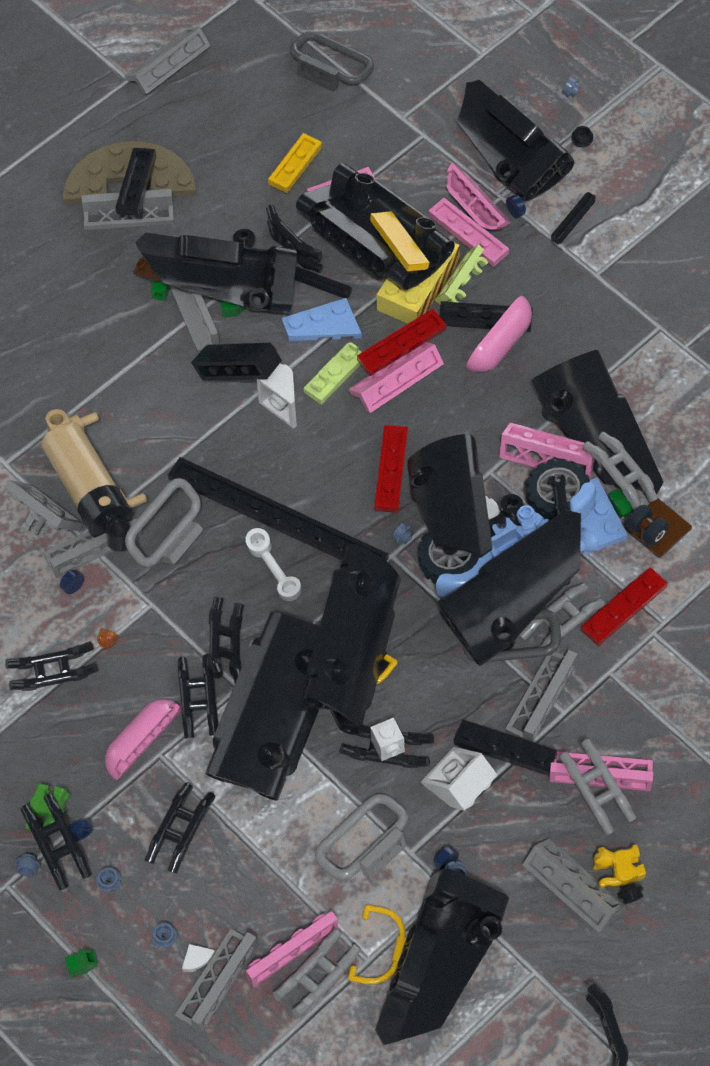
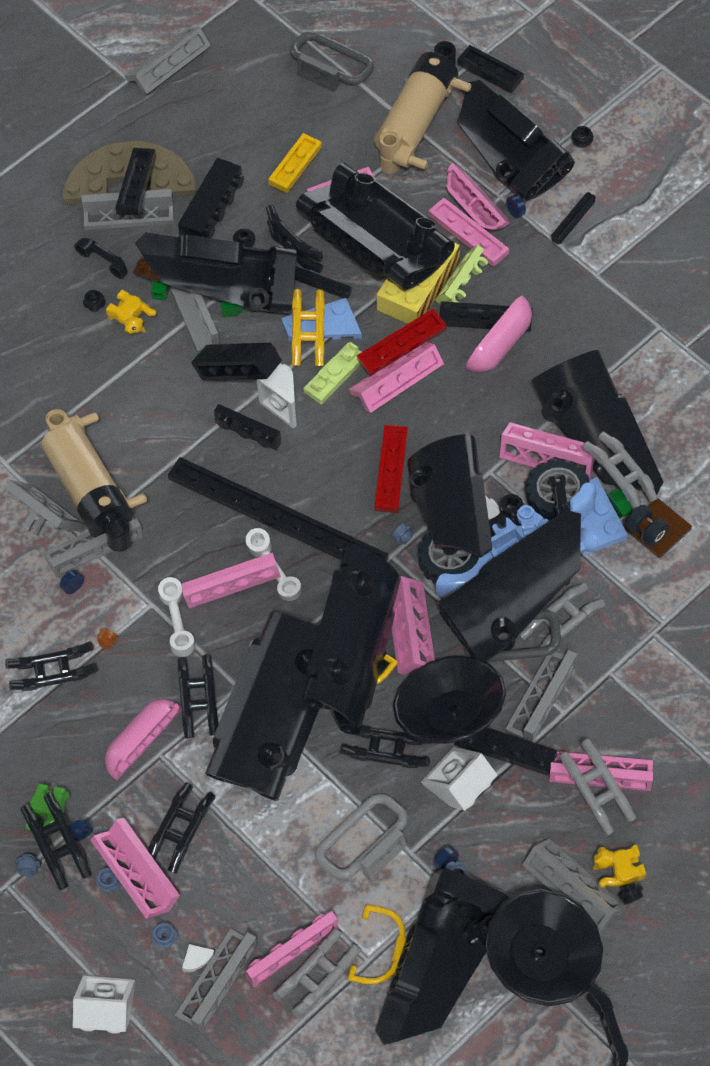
(81, 962): green piece -> none
(86, 246): none -> black bar
(94, 295): none -> black plate
(103, 1004): none -> white slope
(128, 311): none -> yellow animal
(140, 868): none -> bright pink fence
(171, 594): none -> white piece
(179, 538): light grey bar -> none
(211, 199): none -> black brick
(230, 580): none -> bright pink fence
(232, 632): black piece -> none
(247, 427): none -> black plate
(317, 336): none -> yellow piece
(387, 739): white brick -> none
(399, 241): yellow tile -> none
(404, 627): none -> bright pink fence
(416, 107): none -> tan piece
(449, 699): none -> black dish
(490, 68): none -> black plate
(560, 931): none -> black dish
(571, 87): sand blue plate -> none
(624, 606): red plate -> none

